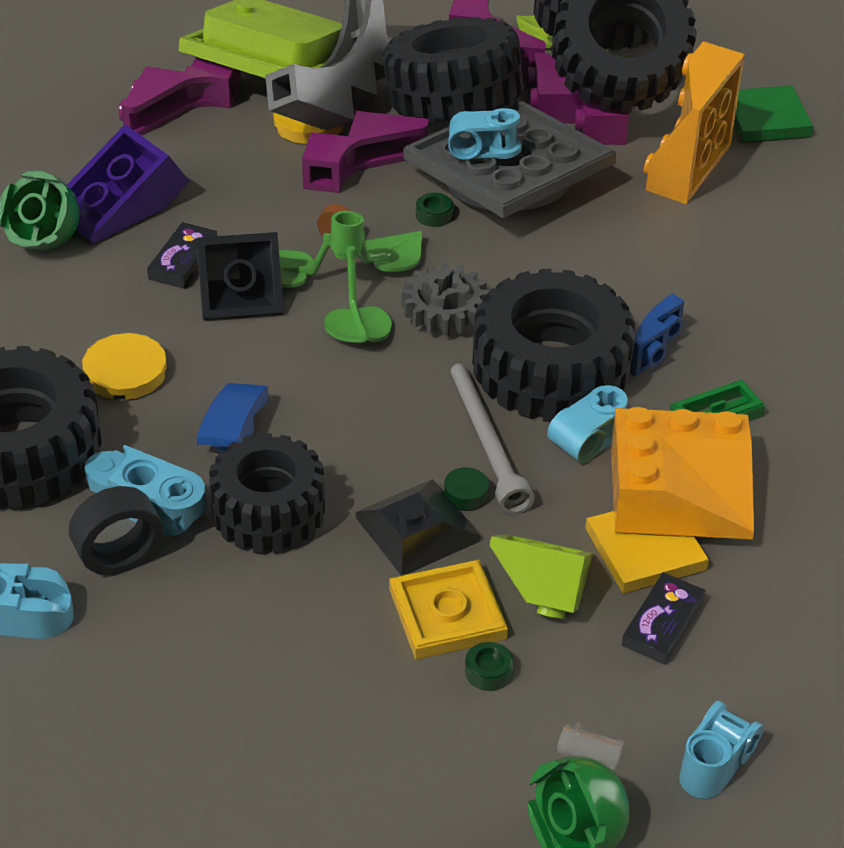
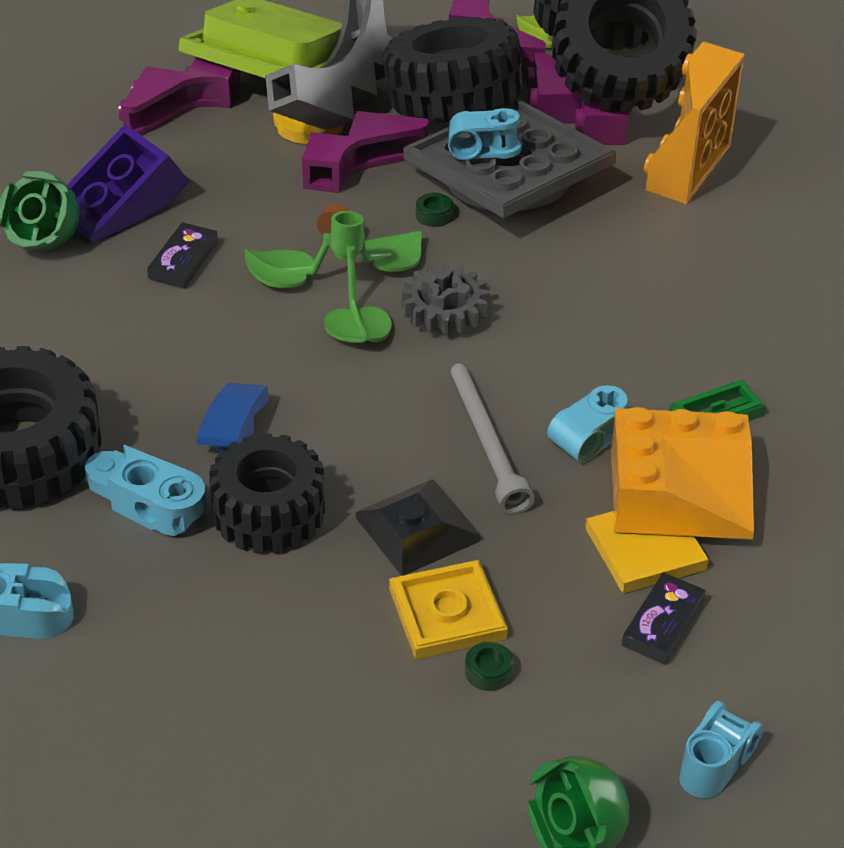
(105, 509): black tyre -> none
(125, 365): yellow tile -> none
(240, 275): black slope -> none
(466, 488): dark green tile -> none
(544, 572): lime slope -> none
(555, 309): black tyre -> none
(581, 742): clear pin -> none
(658, 326): blue slope -> none
(771, 114): green tile -> none

